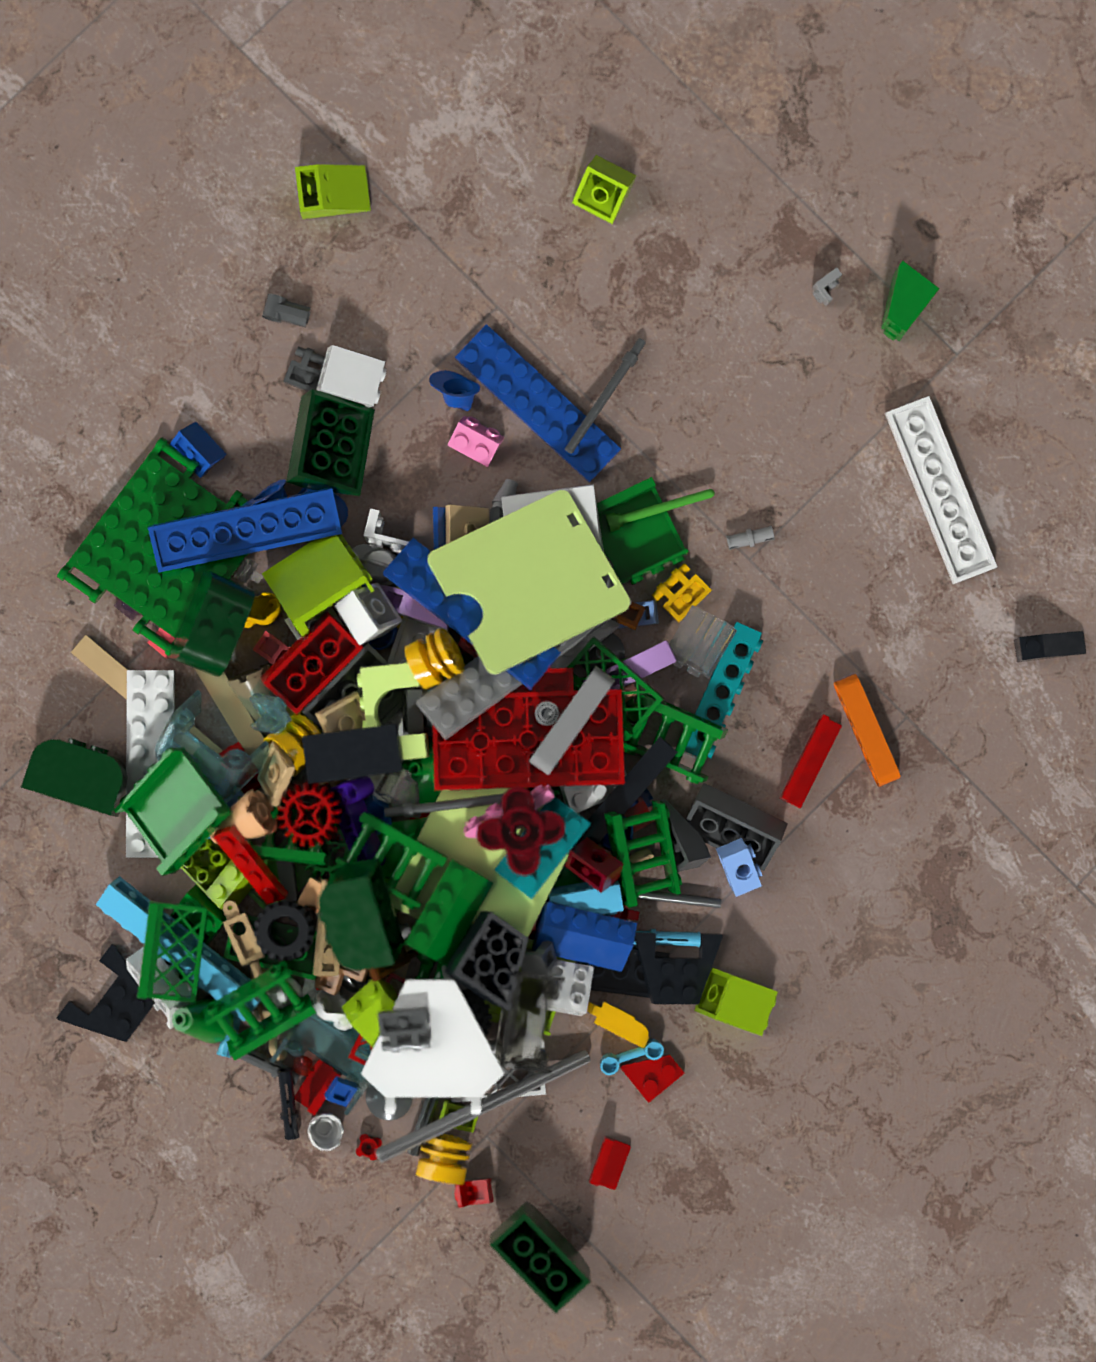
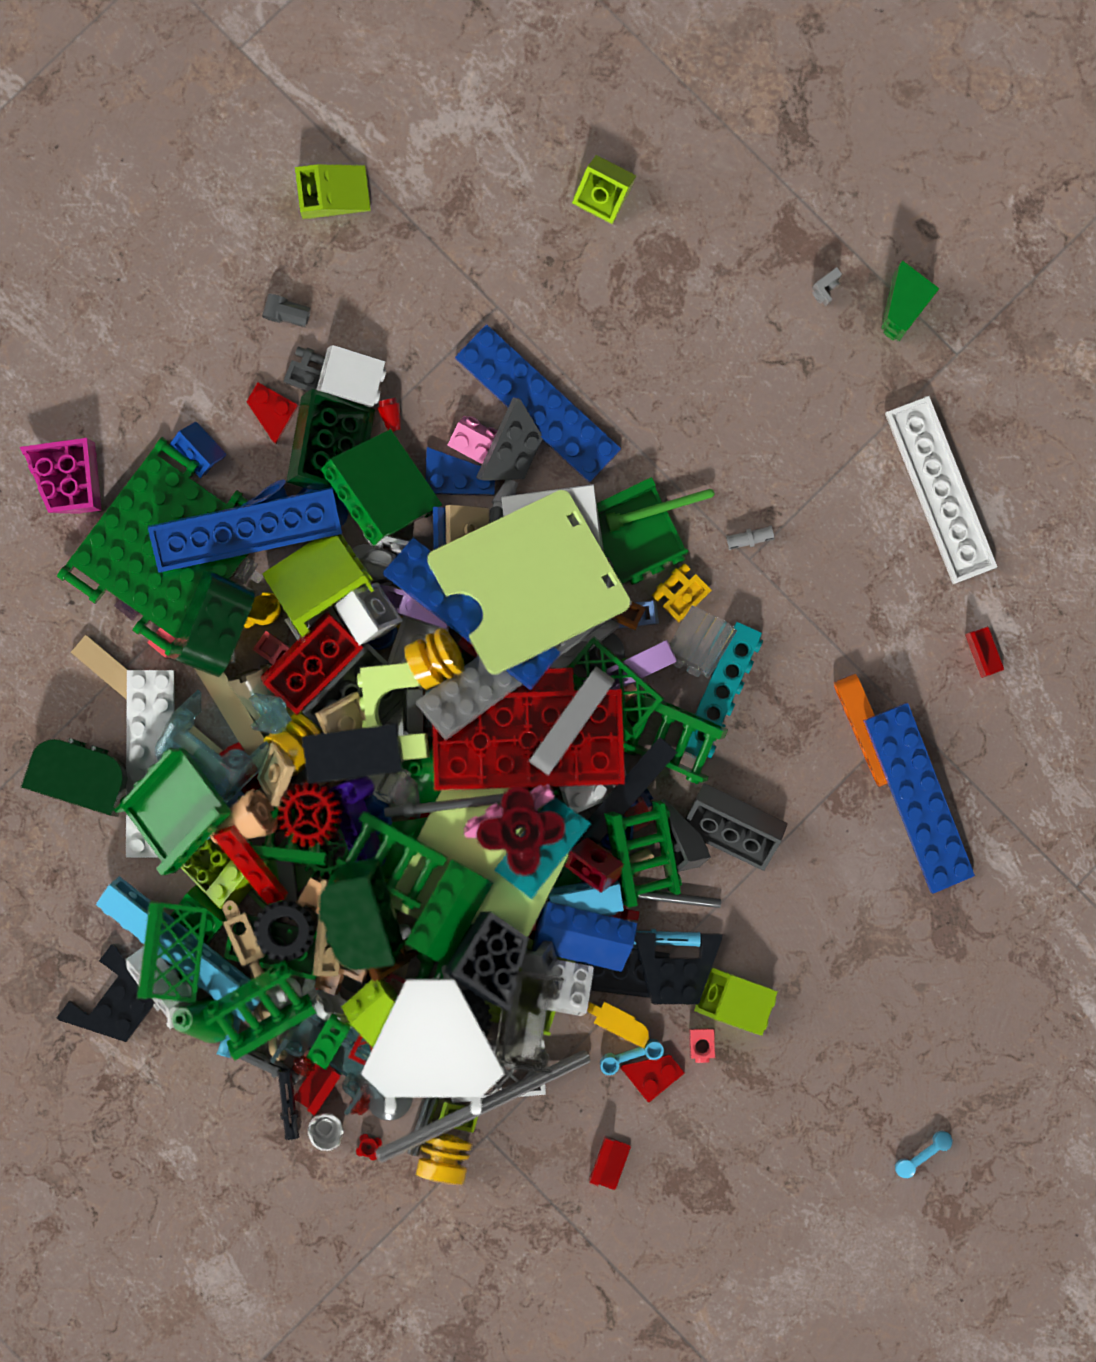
(66, 475): none -> dark pink wedge
(271, 410): none -> red wing
(329, 1041): none -> green plate
(341, 1091): blue plate -> none
(361, 1106): none -> clear red plate
(380, 486): none -> green panel
(390, 413): none -> red cone
(404, 1022): dark grey plate -> none
(455, 388): blue piece -> none
(455, 476): none -> blue wing
(474, 1192): red bracket -> none
(512, 446): none -> dark grey wing
(541, 1256): dark green brick -> none
(546, 713): light grey tile -> none
(629, 360): dark grey bar -> none
(694, 1036): none -> coral brick
(744, 878): light blue brick -> none
(810, 761): red fence -> none
(919, 798): none -> blue plate
(941, 1141): none -> medium azure bar
(984, 652): none -> red panel
(1049, 646): black slope -> none

